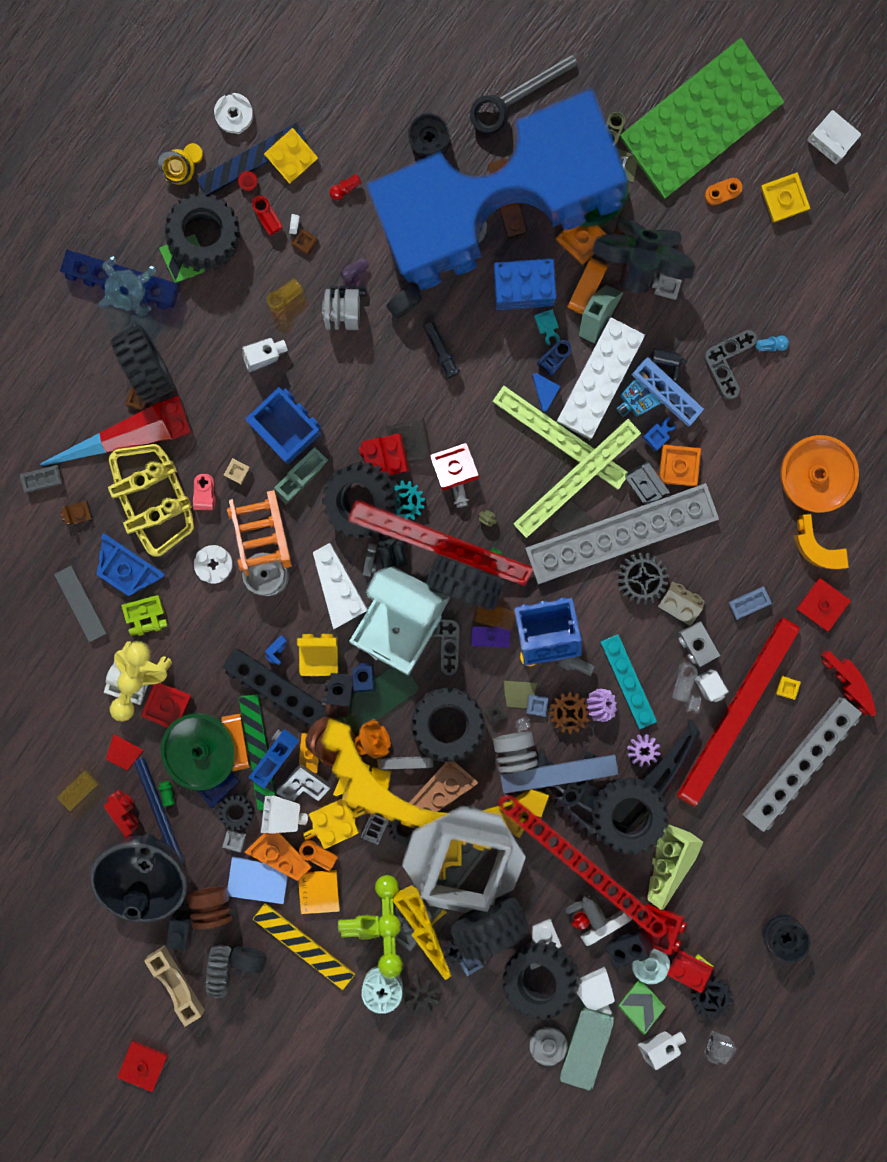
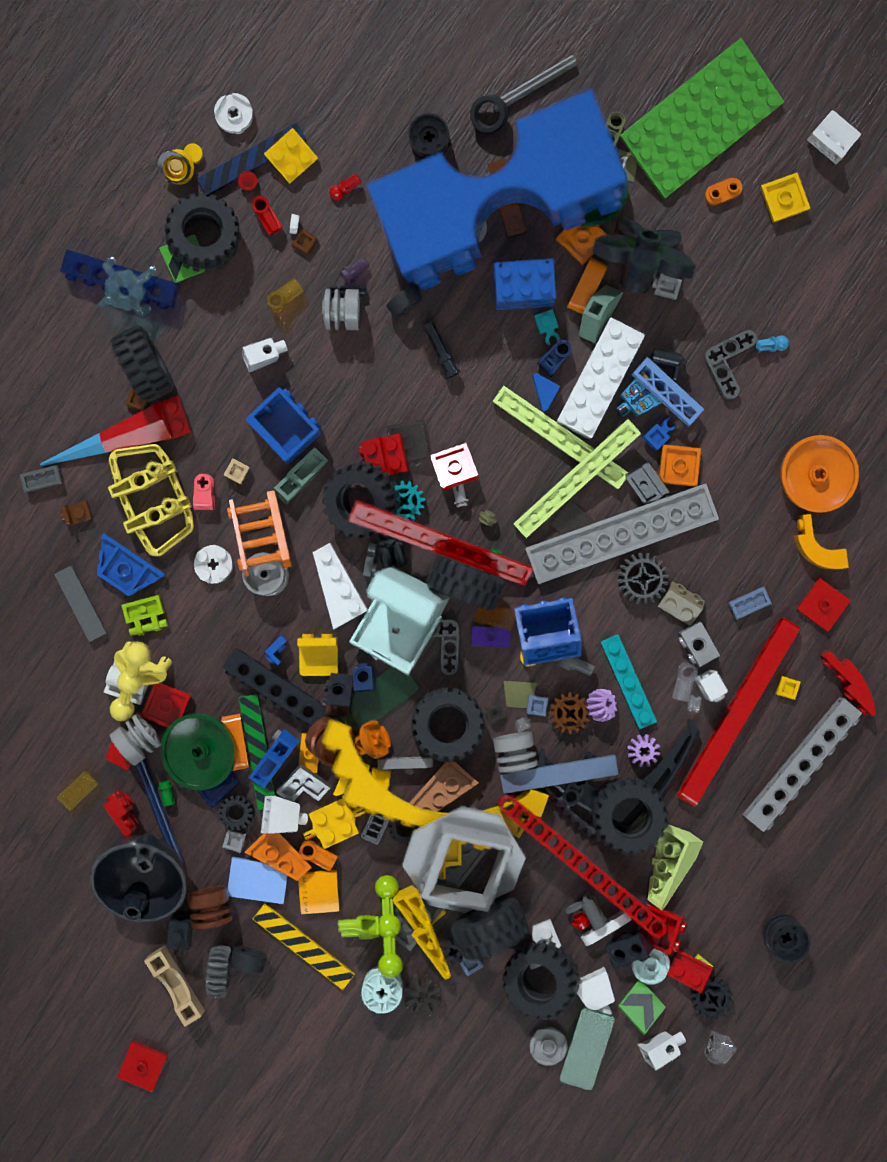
(132, 742): none -> light grey wheel

